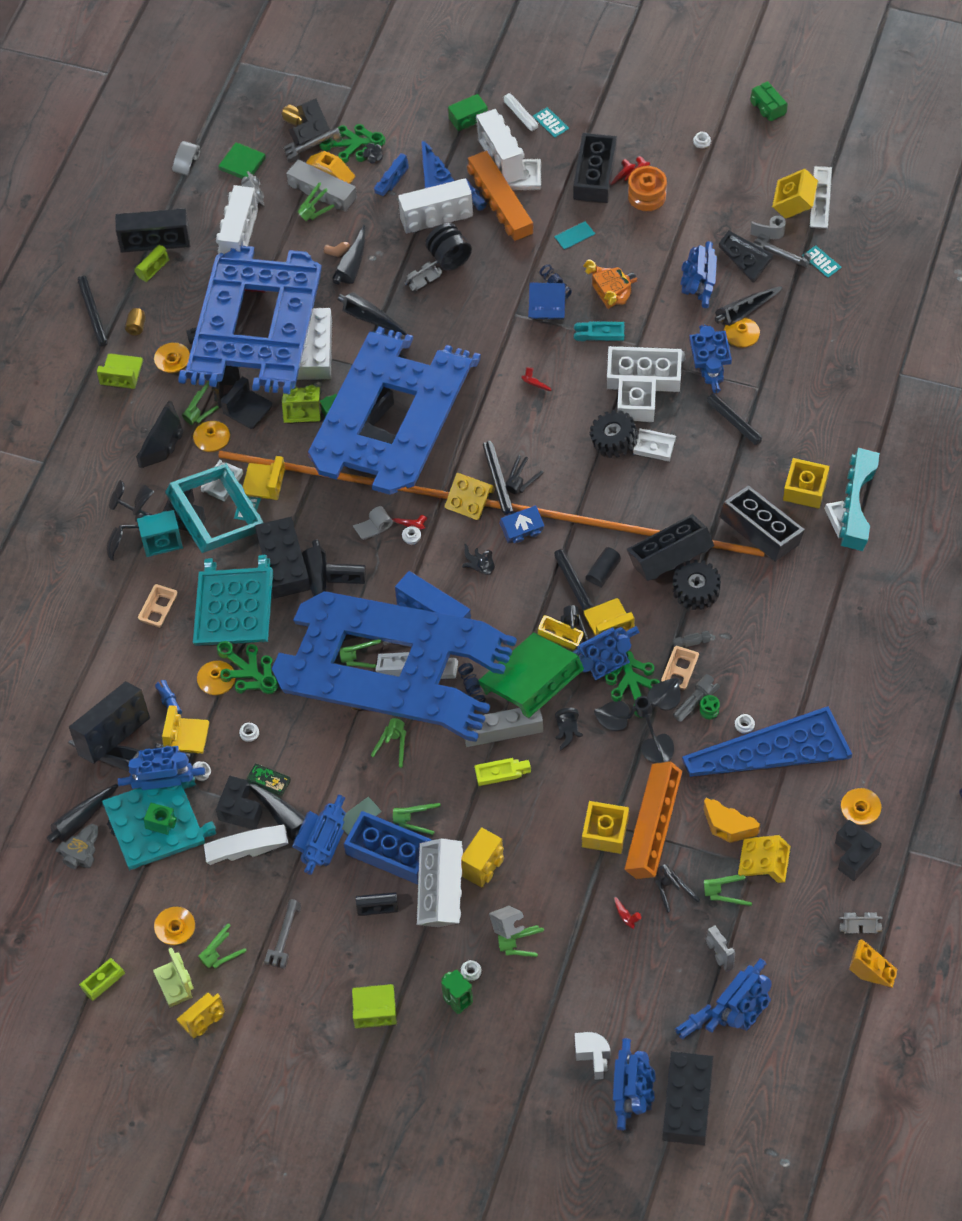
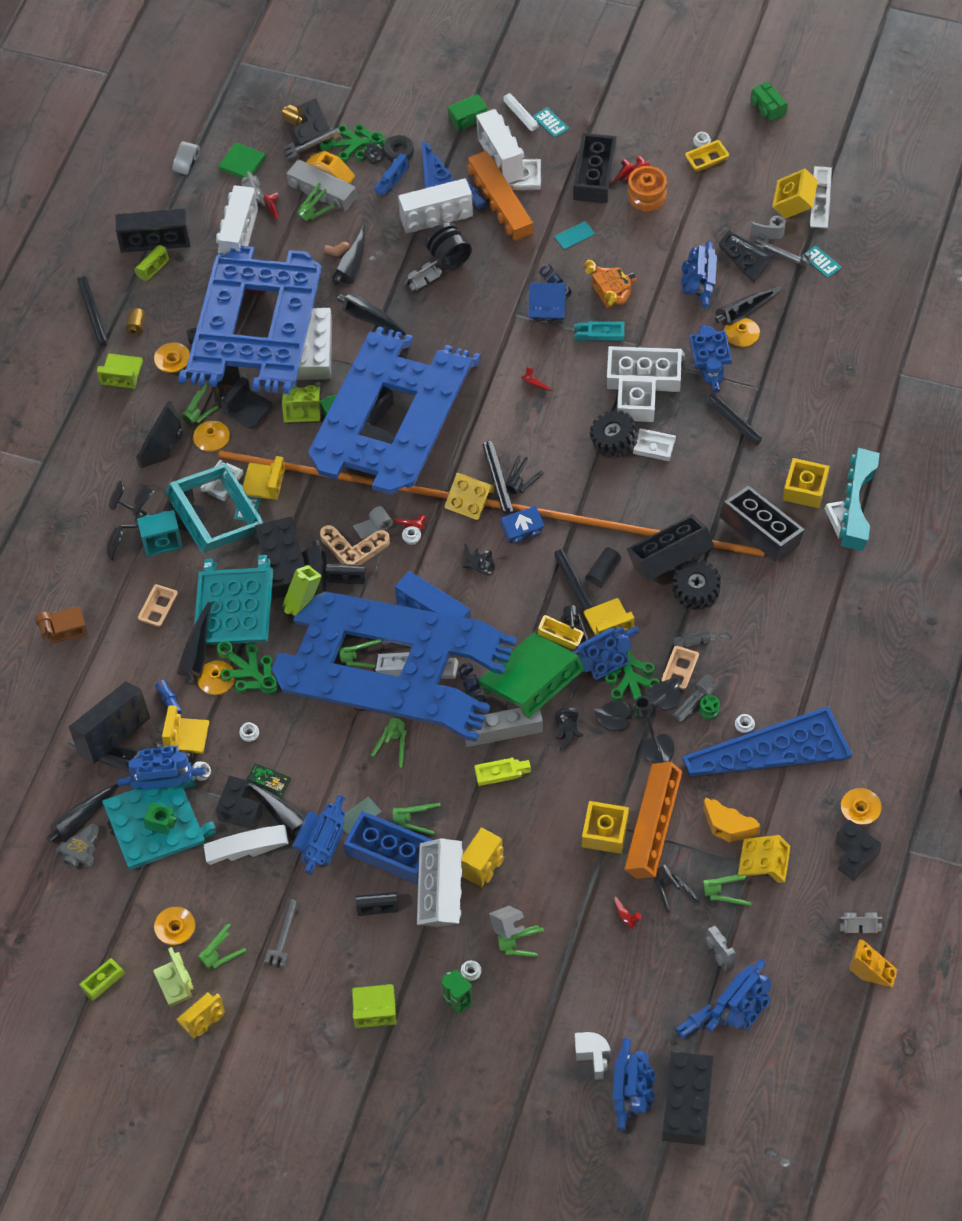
(61, 625): none -> dark orange hinge
(193, 656): none -> black piece
(268, 199): none -> red bar
(301, 589): none -> lime brick
(355, 551): none -> light nougat beam
(397, 140): none -> black tyre
(703, 152): none -> yellow piece

